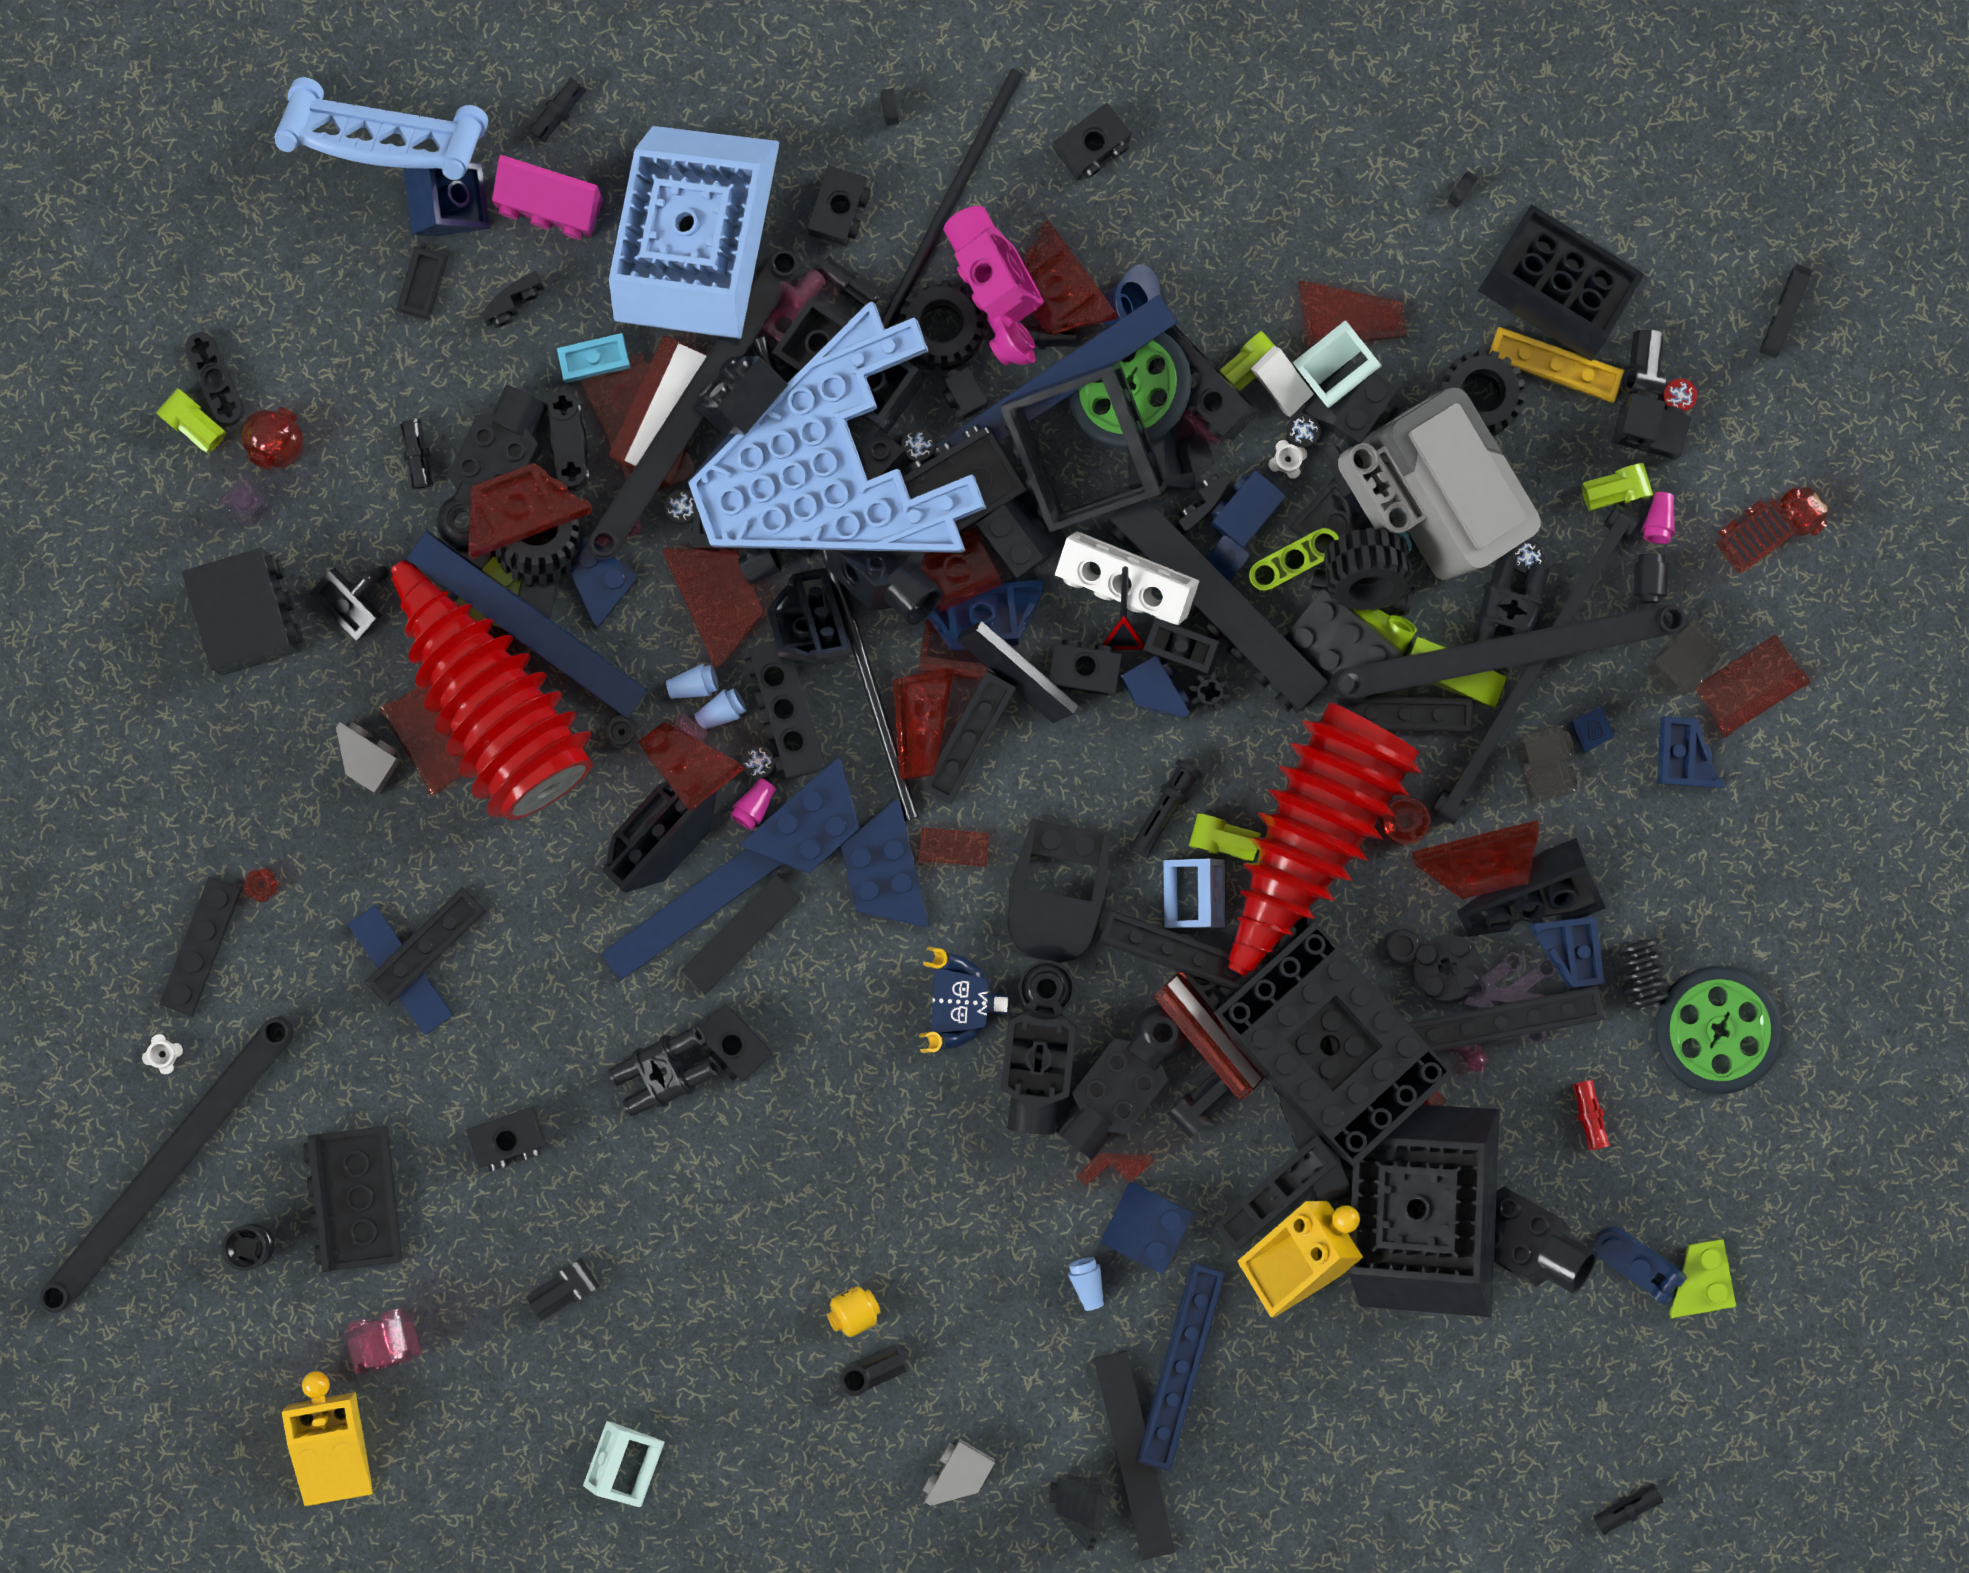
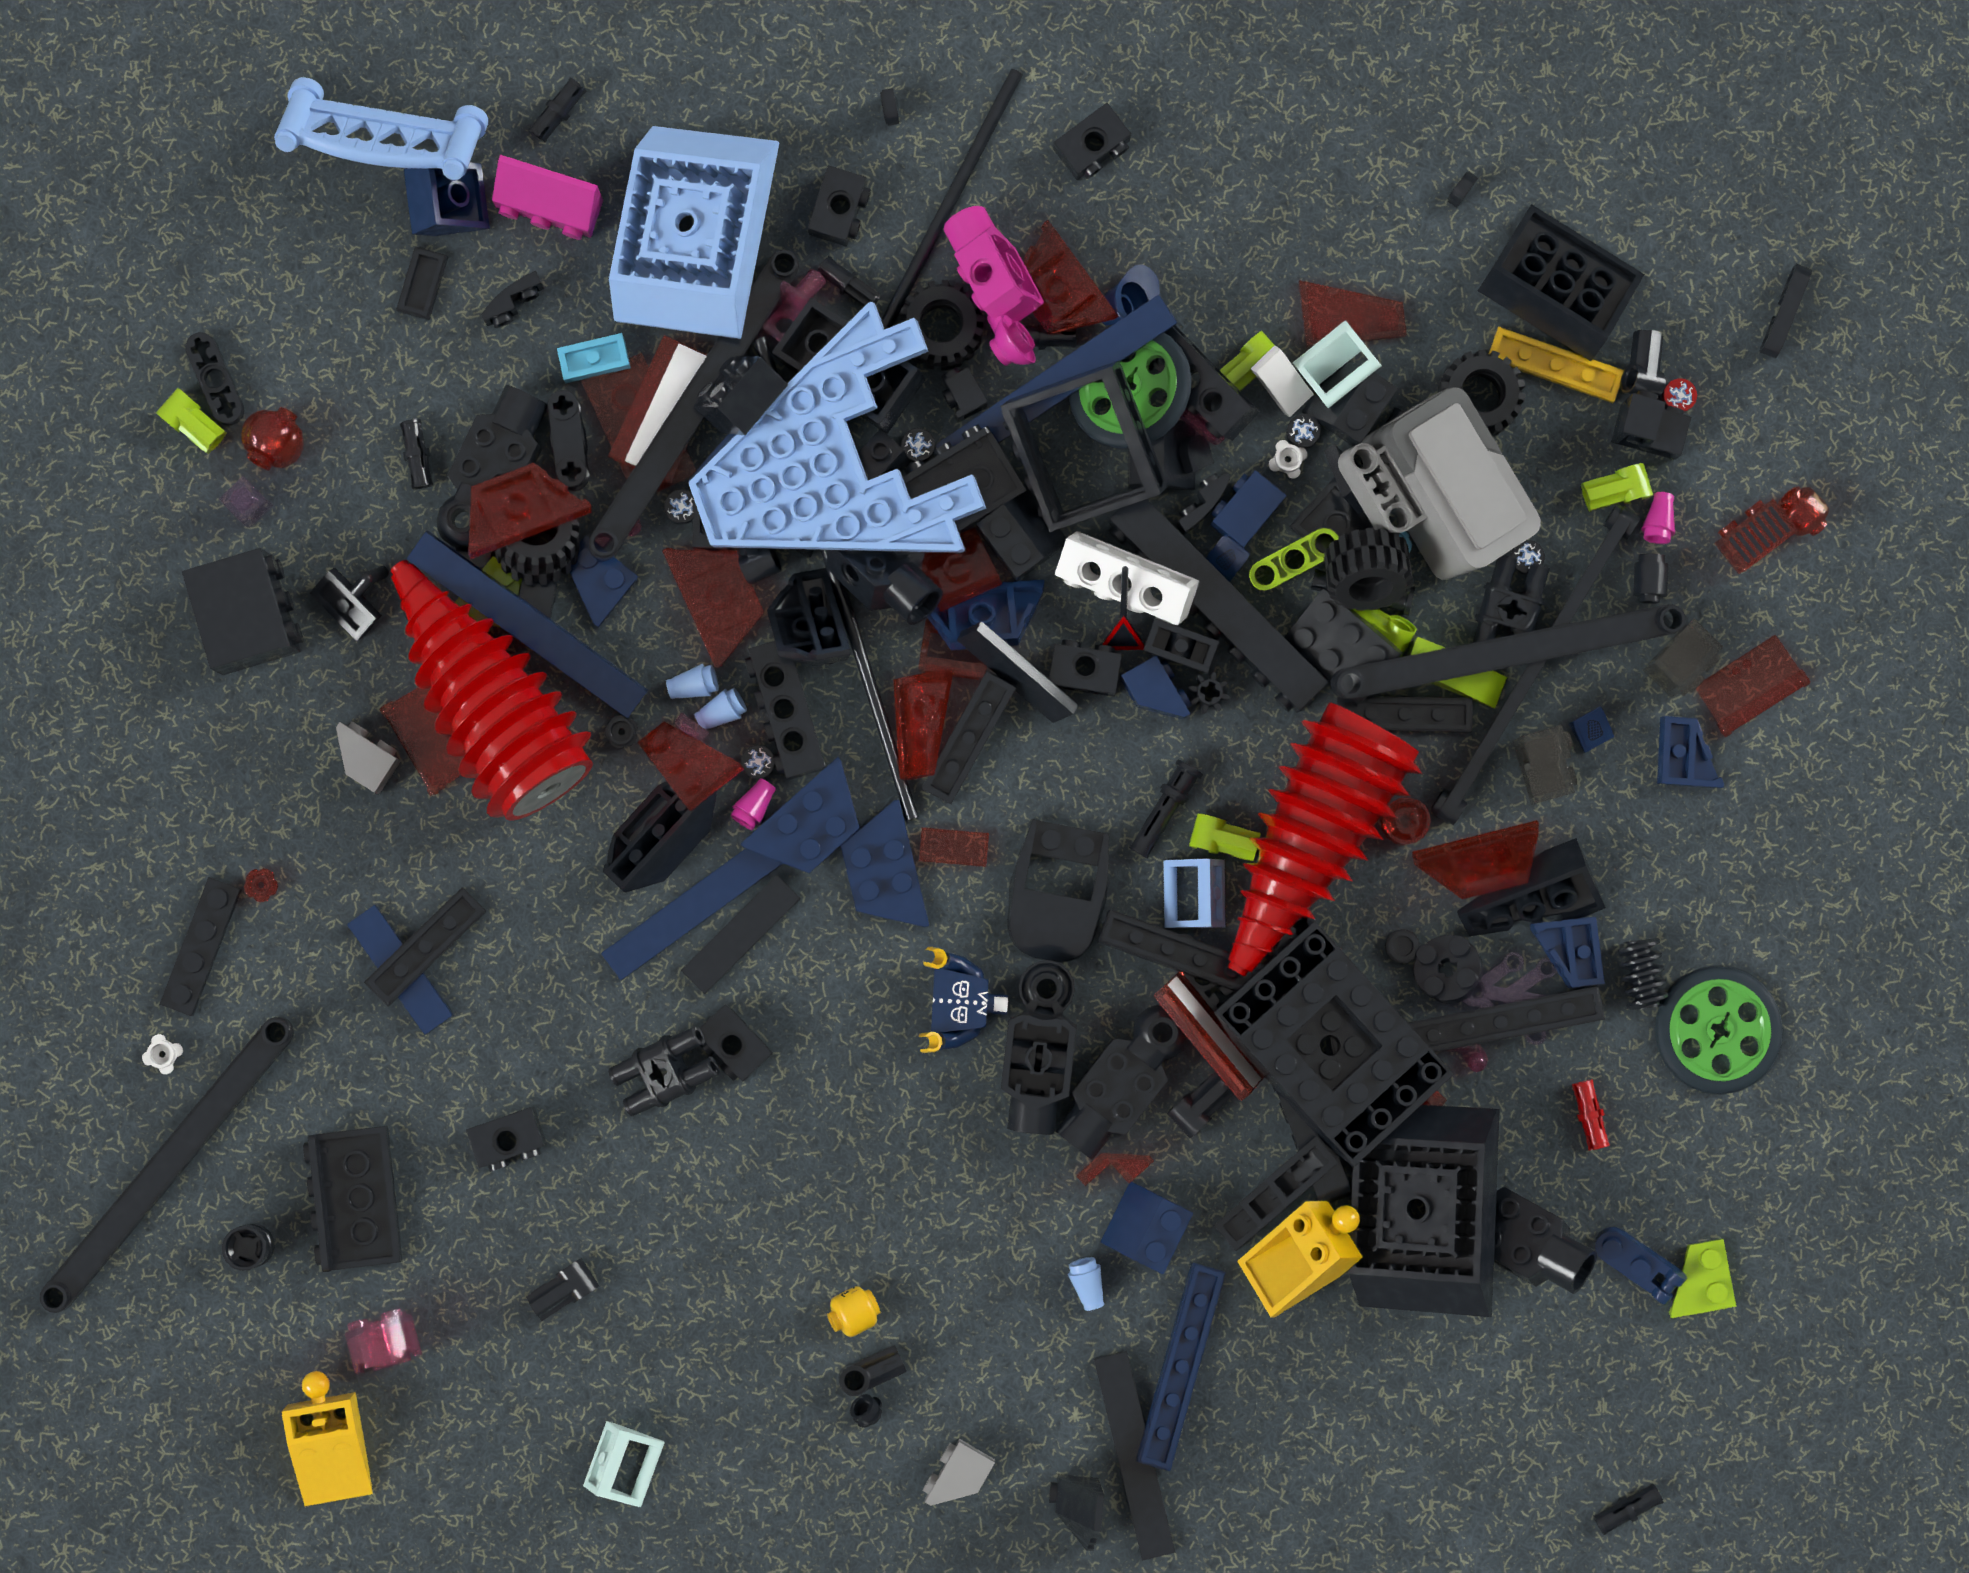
(866, 1410): none -> black plate

